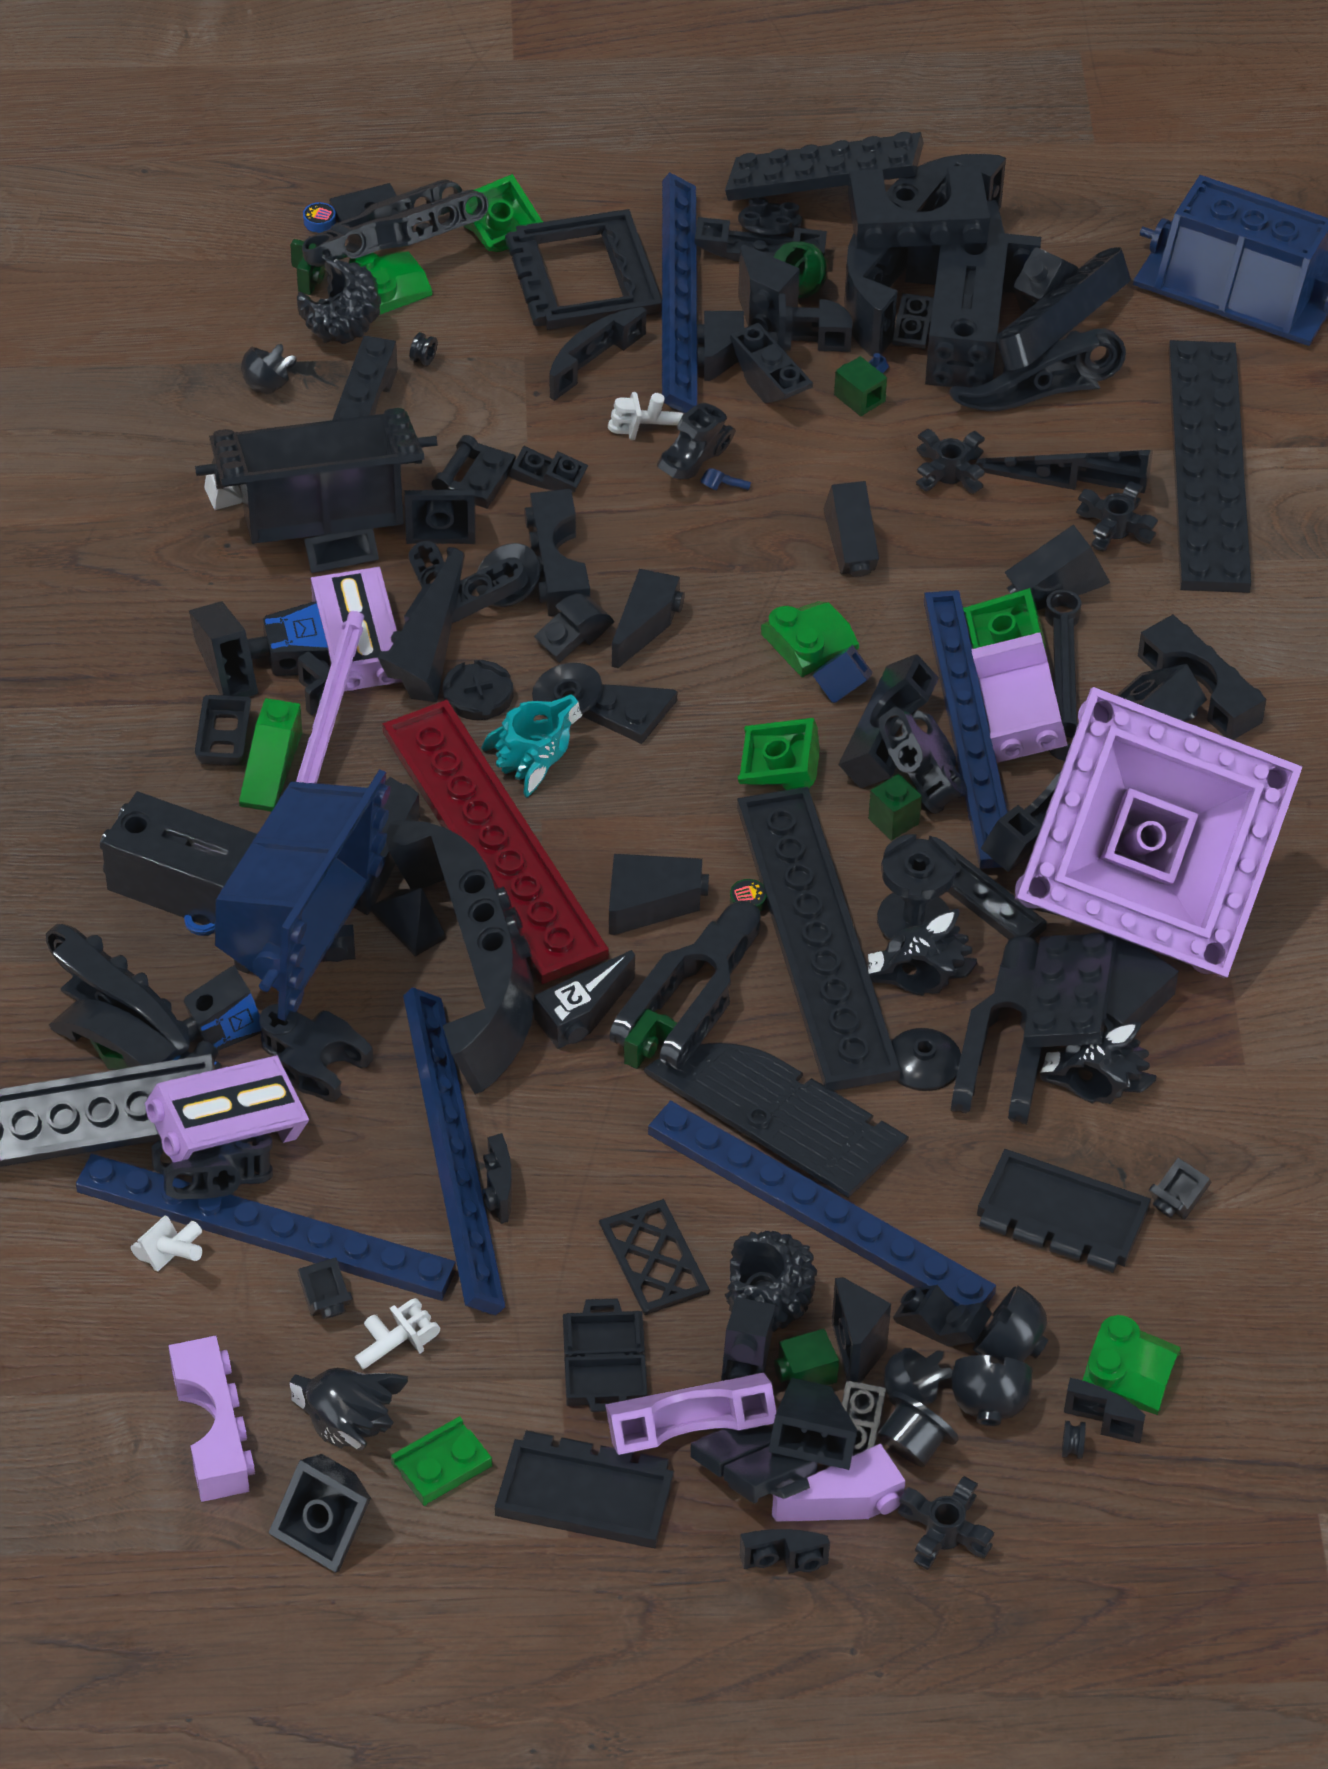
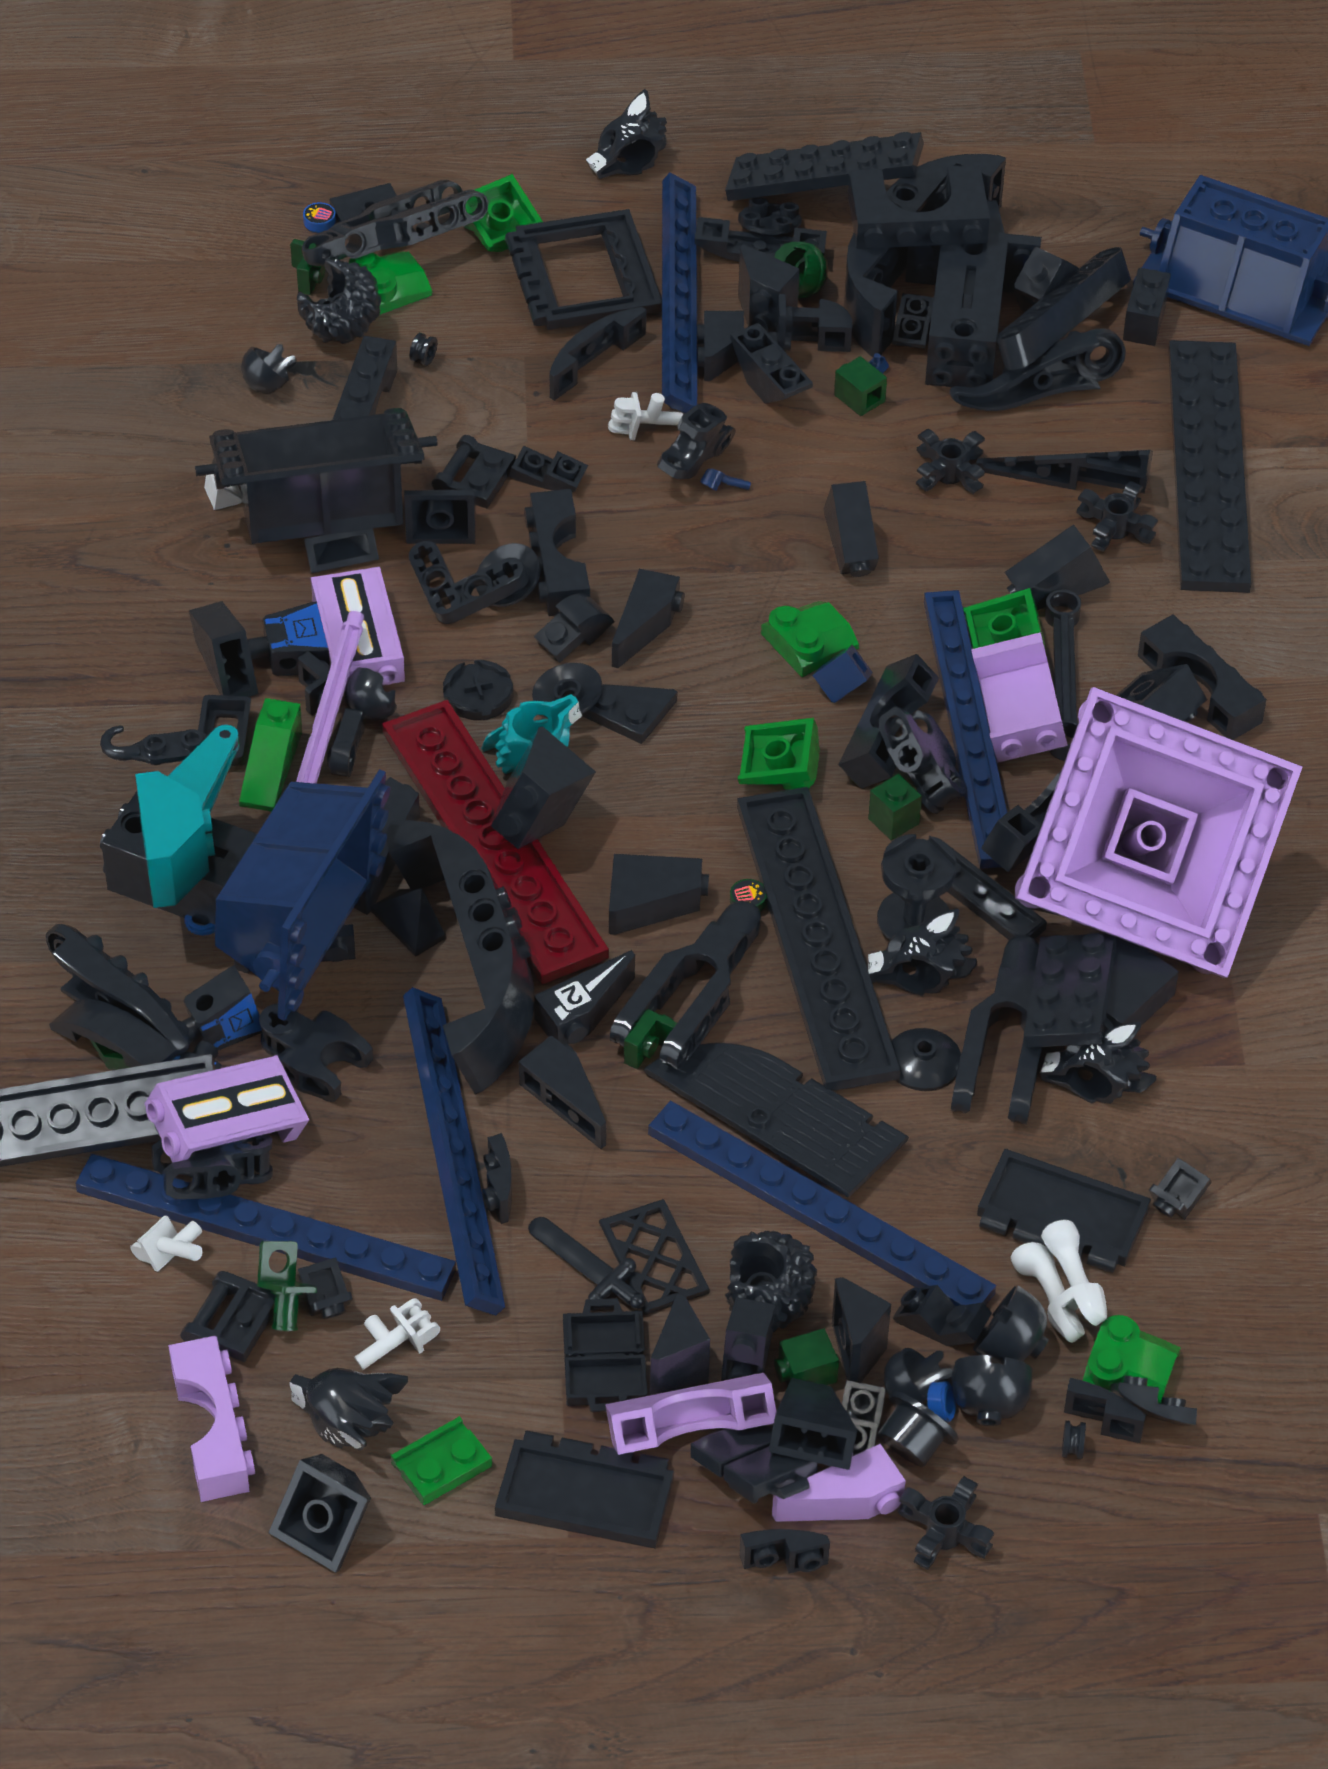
(178, 805): none -> teal slope
(242, 1320): none -> black plate
(282, 1284): none -> dark green bracket
(346, 743): none -> black piece
(366, 693): none -> black hair
(422, 644): black wedge -> none
(541, 790): none -> black slope
(559, 1081): none -> black slope
(606, 1278): none -> black sword
(632, 136): none -> black piece
(681, 1351): none -> black slope
(941, 1400): none -> blue tile
(1037, 1261): none -> white piece
(1146, 306): none -> black brick
(1146, 1399): none -> black slope

